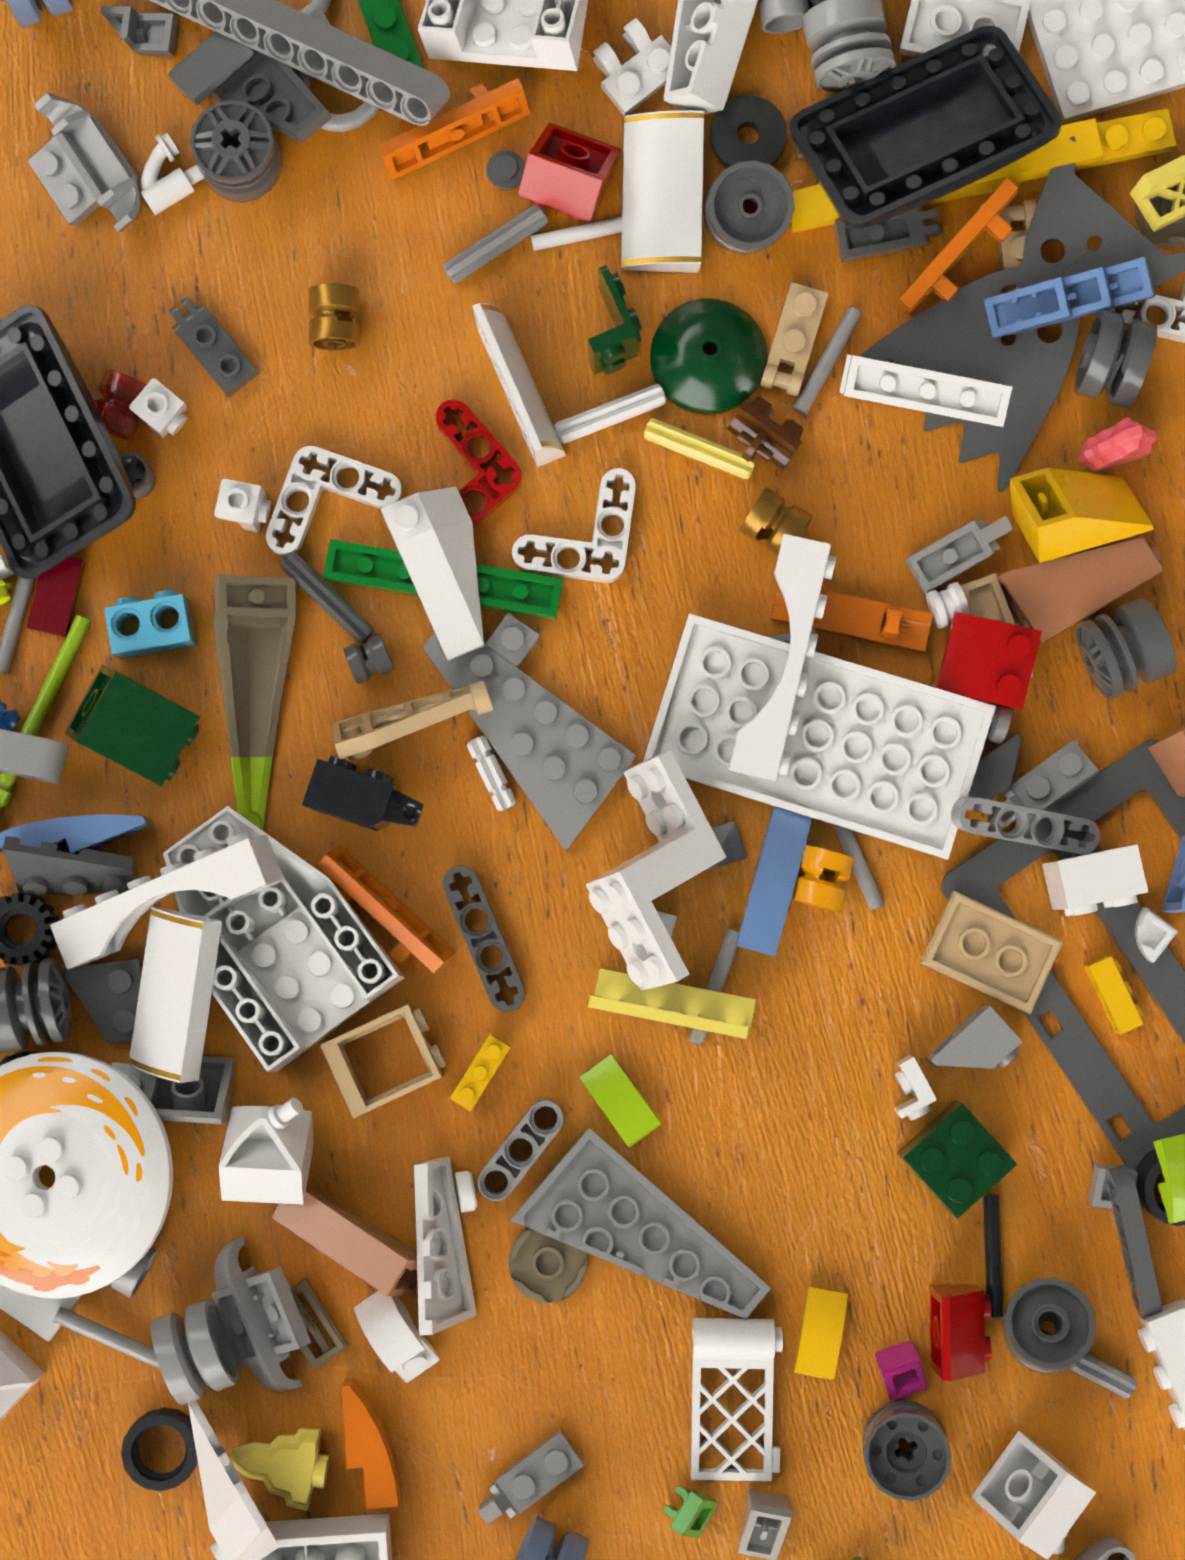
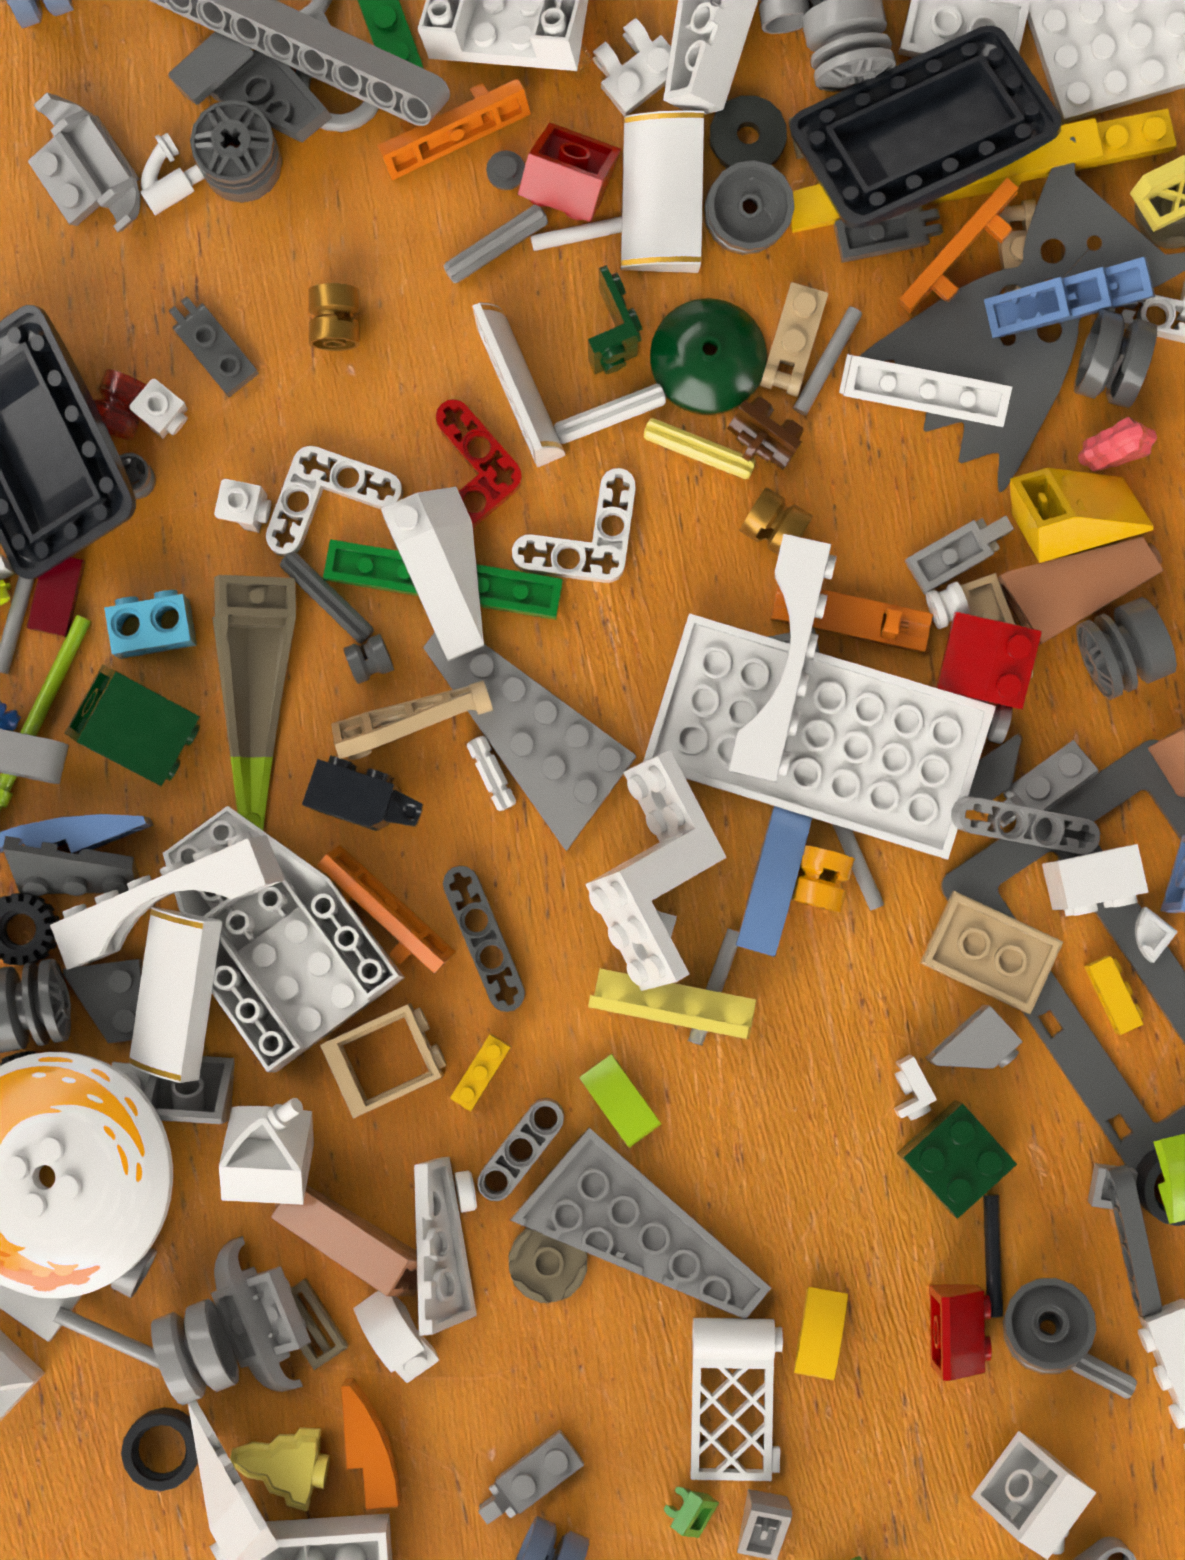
(144, 32): dark grey slope -> none
(513, 640): light grey plate -> none
(730, 842): flat silver slope -> none
(899, 1473): dark grey wheel -> none
(901, 1370): dark pink slope -> none

